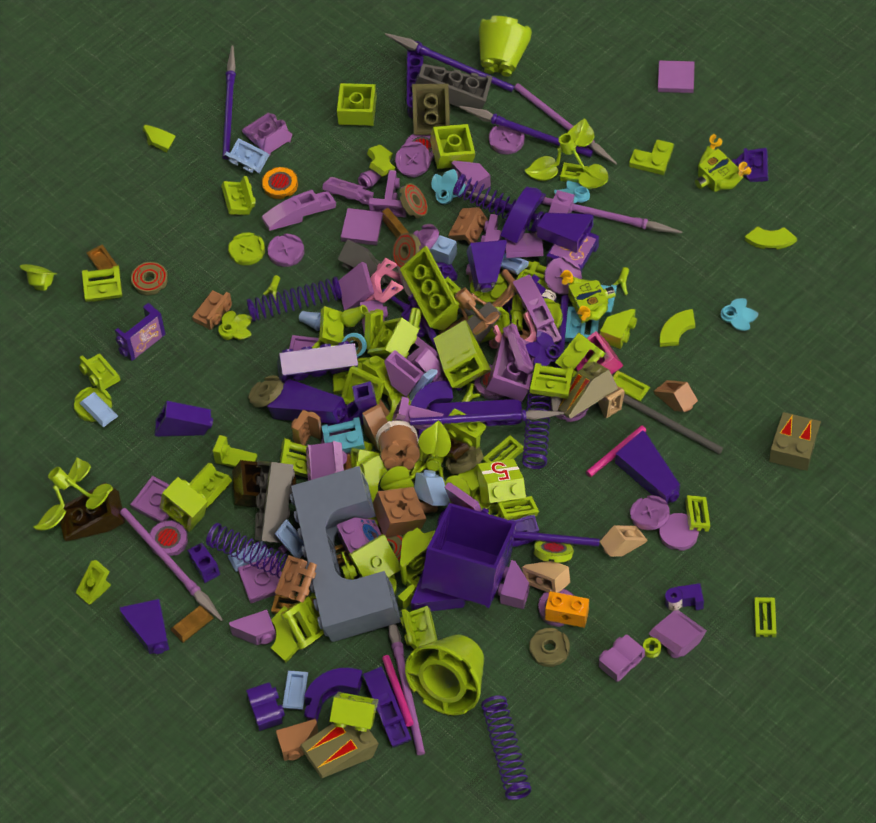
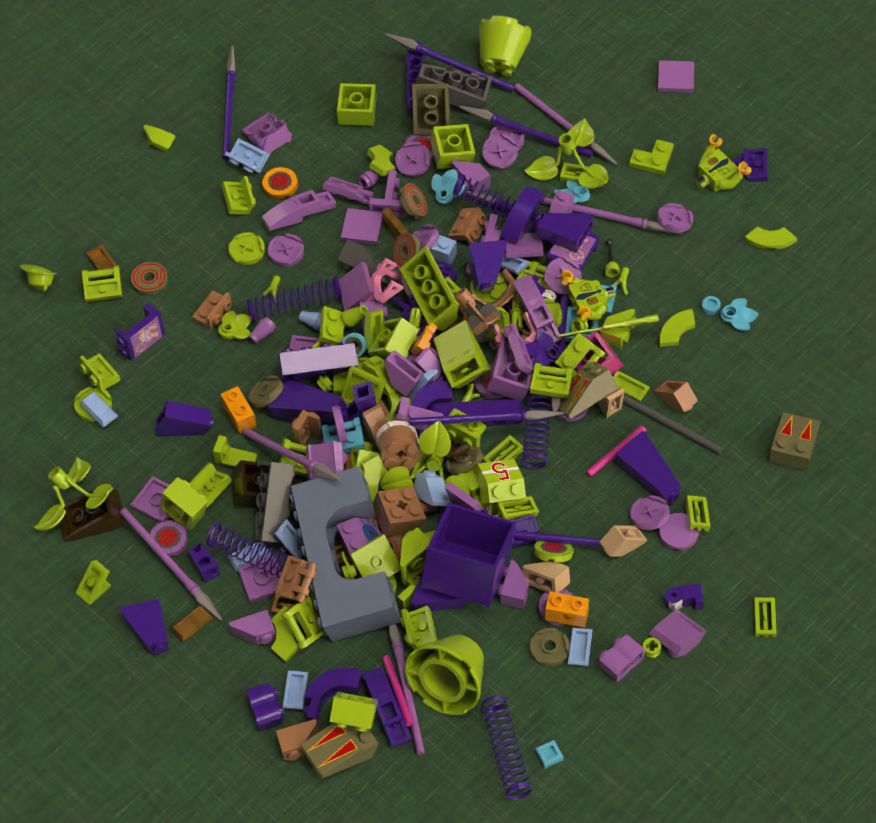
(238, 409): none -> light orange brick
(262, 330): none -> medium lavender cone
(319, 469): none -> medium lavender piece
(325, 383): none -> lime plate
(339, 424): none -> medium lavender tile
(423, 340): none -> light orange plate
(500, 151): none -> medium lavender tile
(549, 754): none -> medium azure tile
(578, 325): none -> lime plate
(580, 646): none -> light blue tile
(612, 269): none -> lime hinge
(633, 322): none -> lime sword
(674, 217): none -> medium lavender tile
(711, 305): none -> medium azure tile

